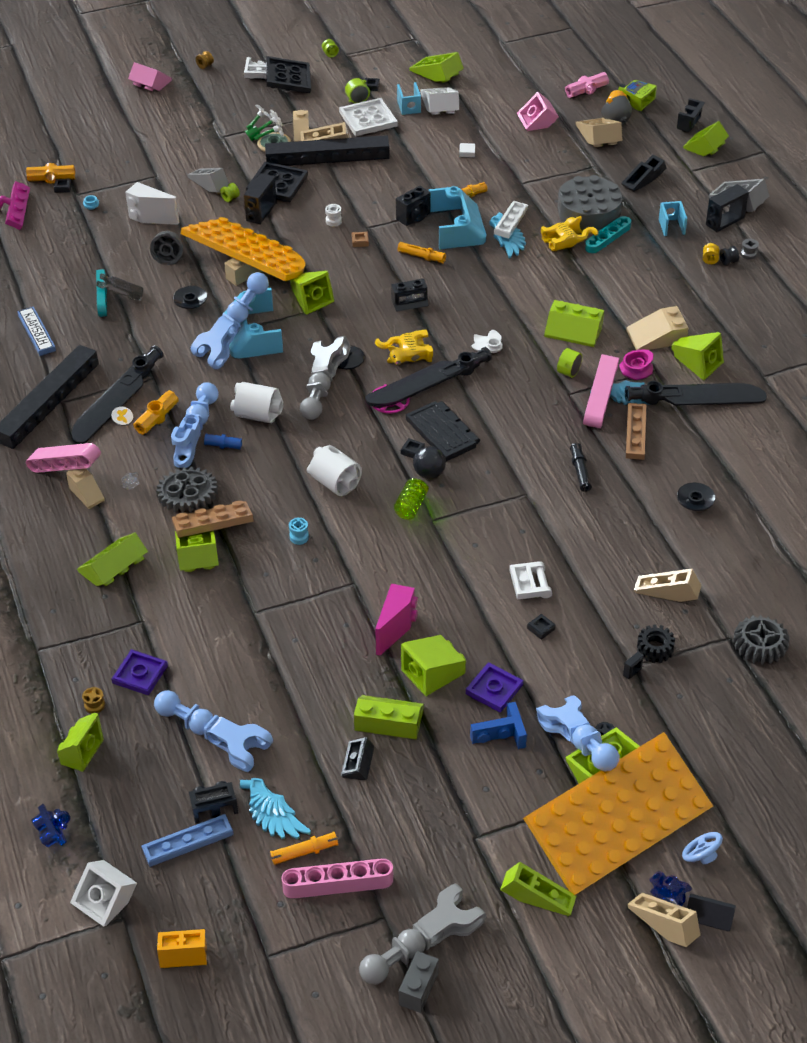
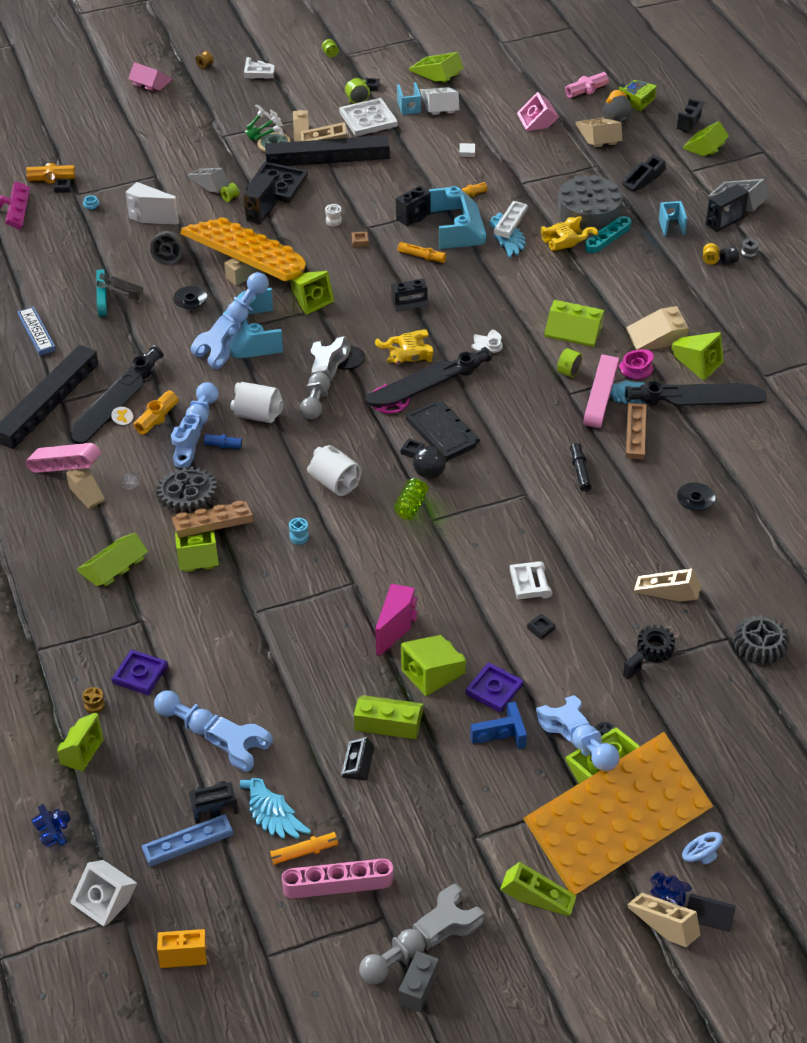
(288, 74): black plate -> none

